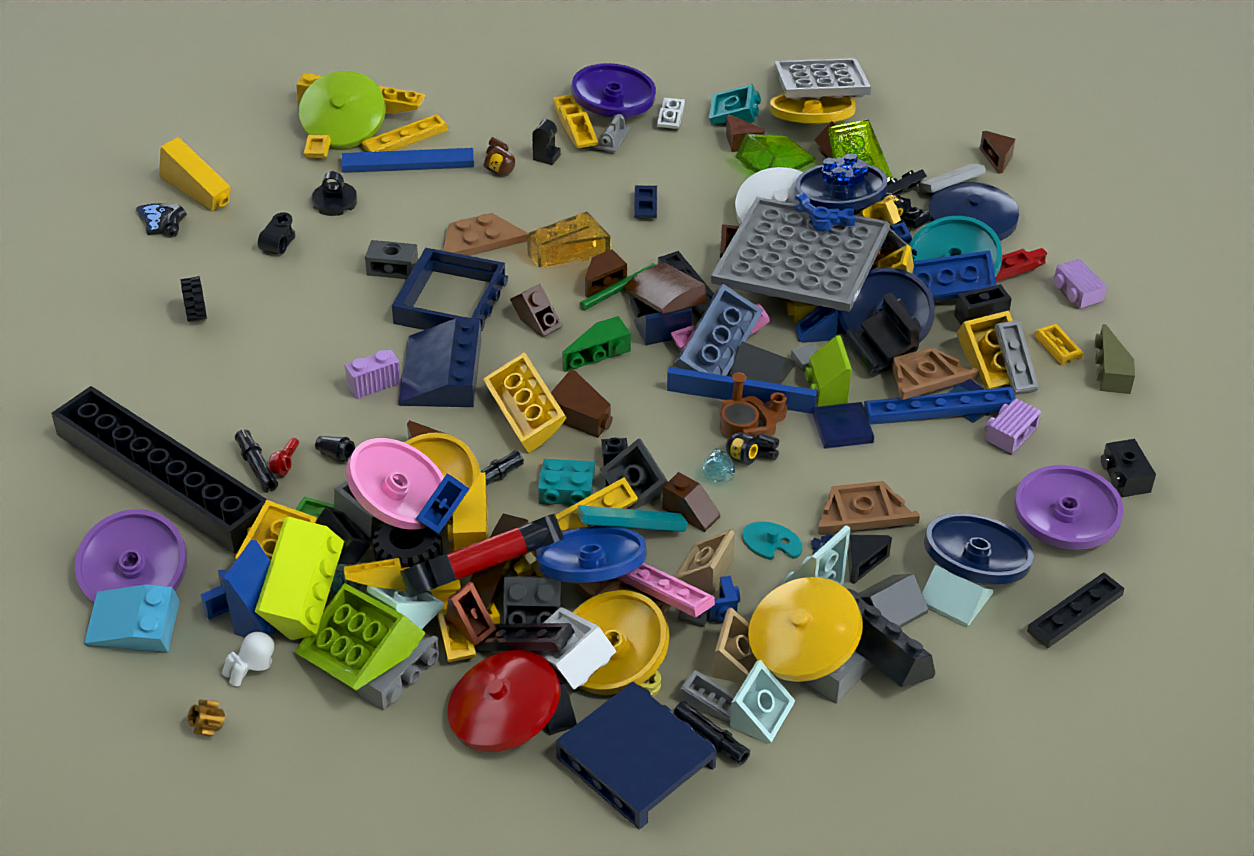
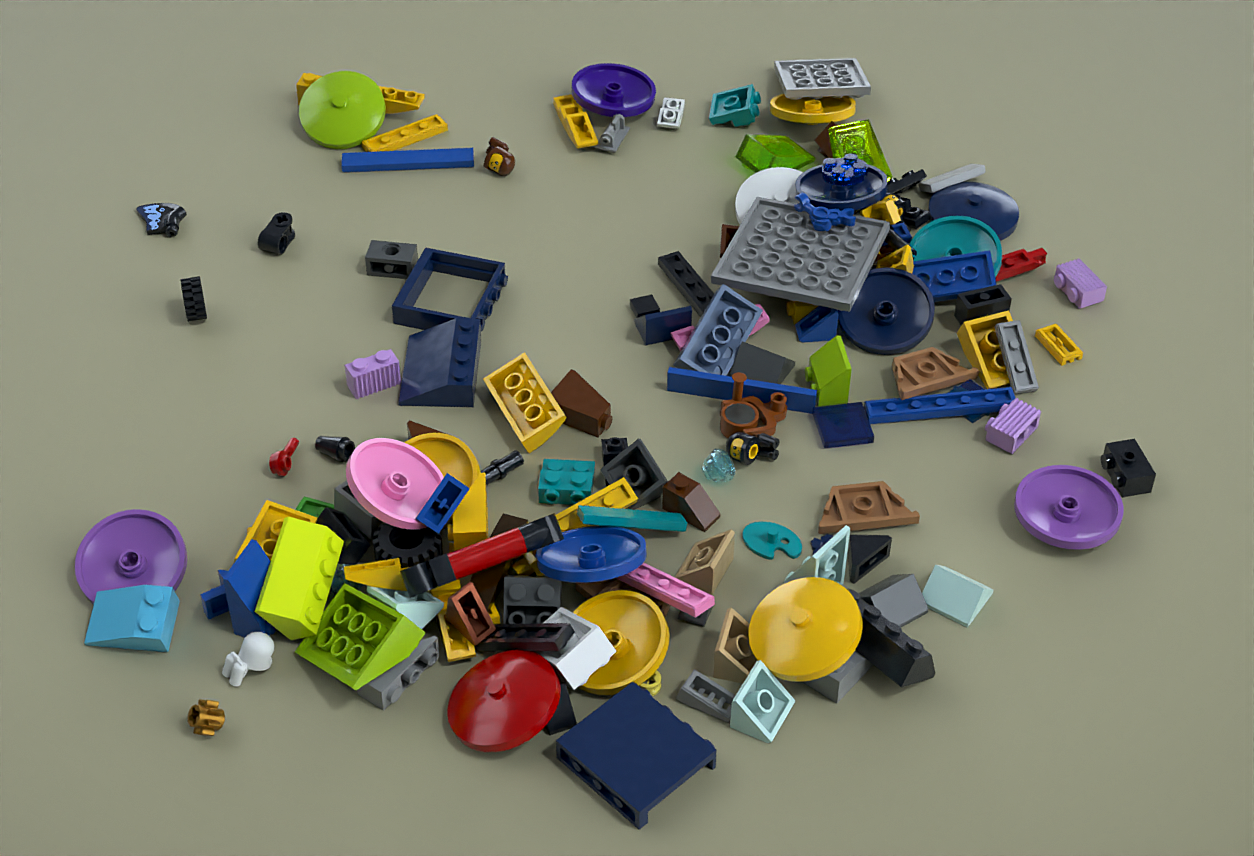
(159, 466): black brick -> none
(192, 175): yellow slope -> none
(252, 453): black pin -> none
(317, 146): yellow plate -> none
(334, 197): black tile -> none
(482, 235): medium nougat wing -> none
(536, 310): reddish brown slope -> none
(544, 143): black leg -> none
(567, 240): clear yellow wedge -> none
(598, 343): green slope -> none
(604, 271): reddish brown slope -> none
(609, 291): green bar -> none
(645, 201): dark blue slope -> none
(666, 288): reddish brown slope -> none
(707, 729): black pin -> none
(729, 597): blue bracket -> none
(737, 129): copper slope -> none
(802, 354): light grey tile -> none
(884, 337): black piece -> none
(978, 548): dark blue dish -> none
(997, 149): reddish brown slope -> none
(1075, 610): black plate -> none
(1115, 363): olive slope -> none

